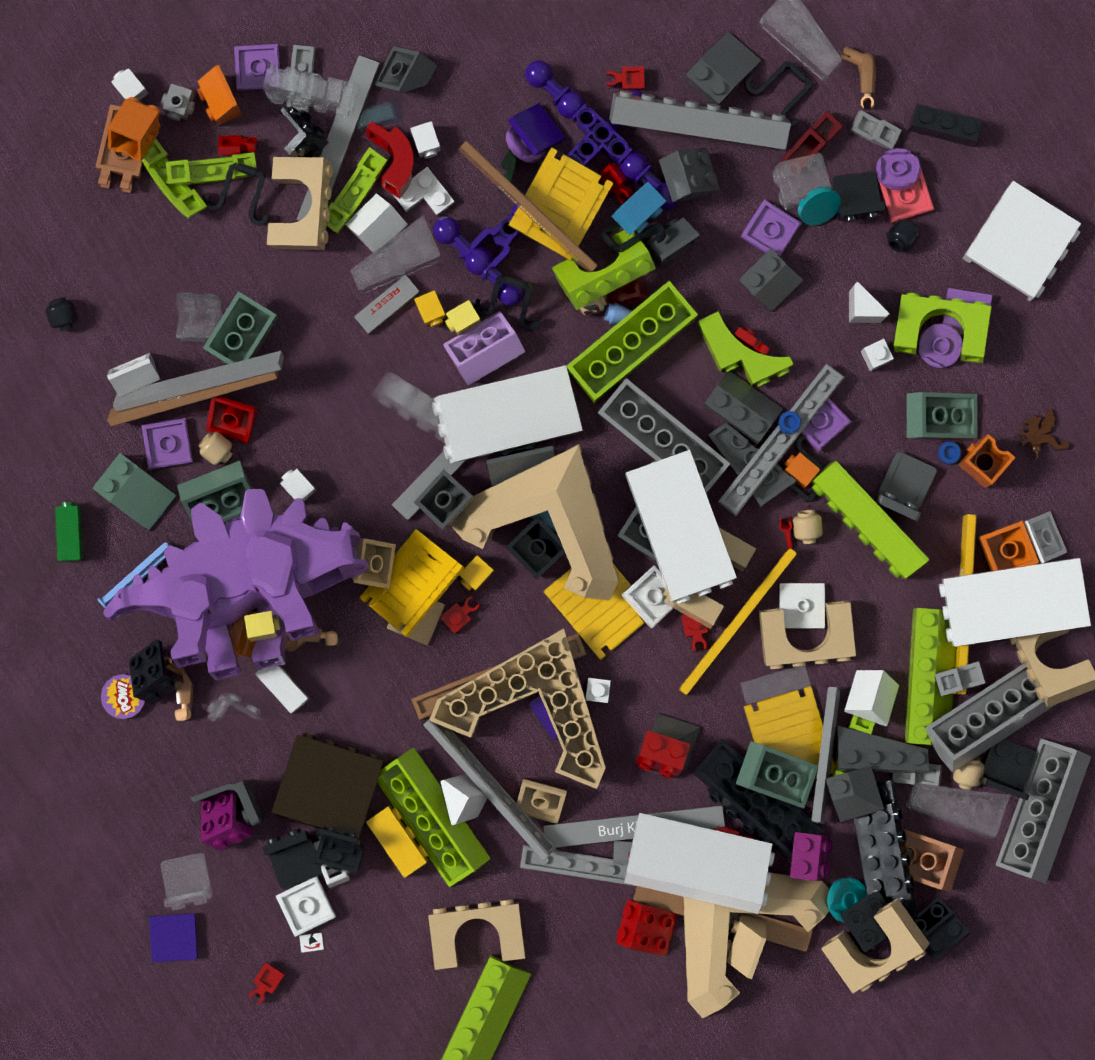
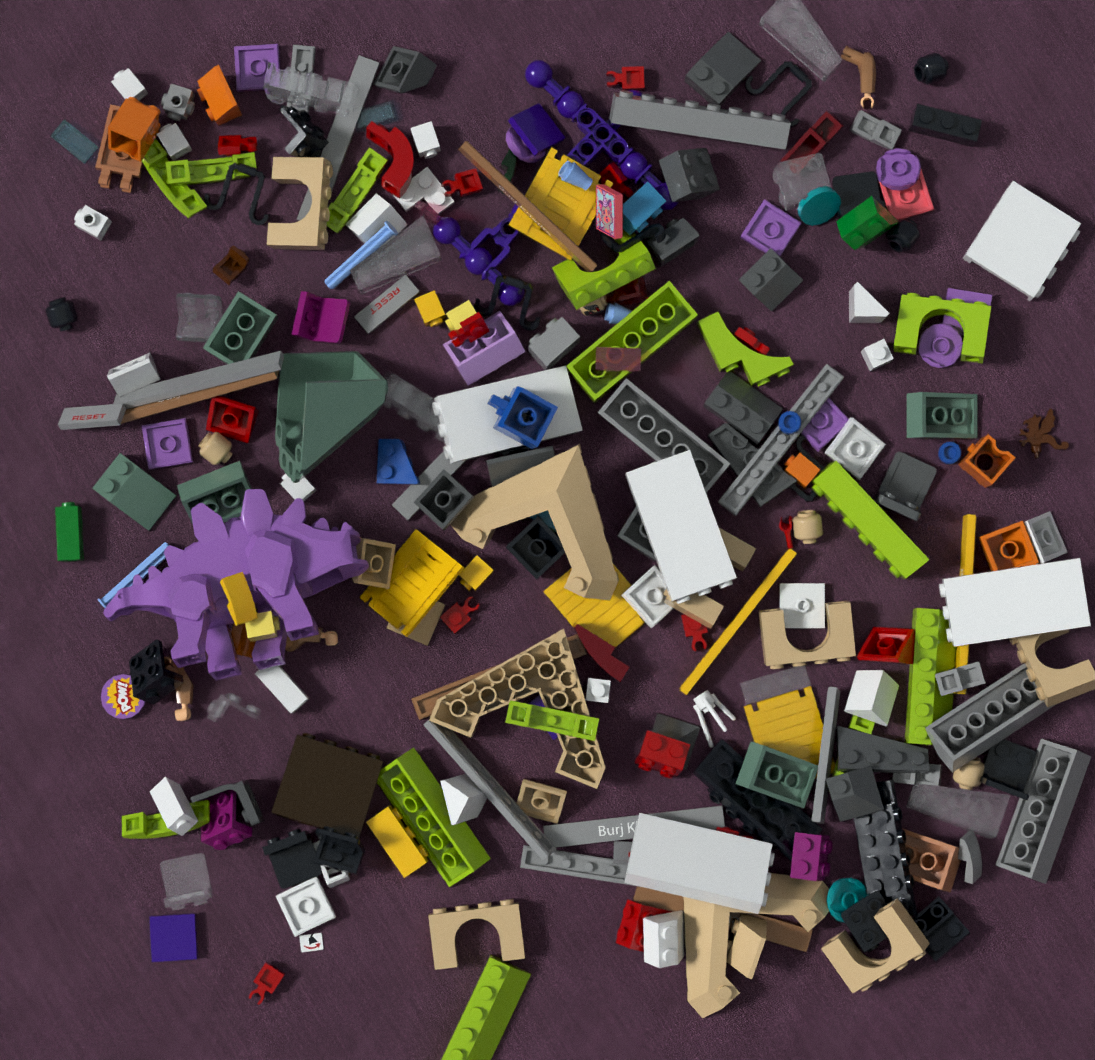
(74, 141): none -> clear light blue tile
(92, 222): none -> white brick
(92, 416): none -> light grey tile
(153, 826): none -> lime slope
(173, 806): none -> white brick
(174, 141): none -> white brick
(231, 265): none -> reddish brown bracket
(240, 598): none -> yellow slope
(320, 318): none -> magenta bracket
(323, 405): none -> sand green windscreen
(362, 253): none -> light blue axle
(394, 464): none -> blue wing
(428, 212): none -> clear pink tile
(465, 182): none -> red plate
(472, 329): none -> red plate
(510, 417): none -> blue hinge
(552, 720): none -> lime slope
(553, 343): none -> light grey brick
(574, 175): none -> light blue cone
(601, 653): none -> dark red slope
(609, 211): none -> tile
(618, 359): none -> clear pink tile
(664, 939): none -> white slope
(706, 703): none -> white plant
(855, 448): none -> white plate
(865, 223): none -> green slope
(889, 646): none -> red slope
(931, 68): none -> black head
(970, 852): none -> light grey slope

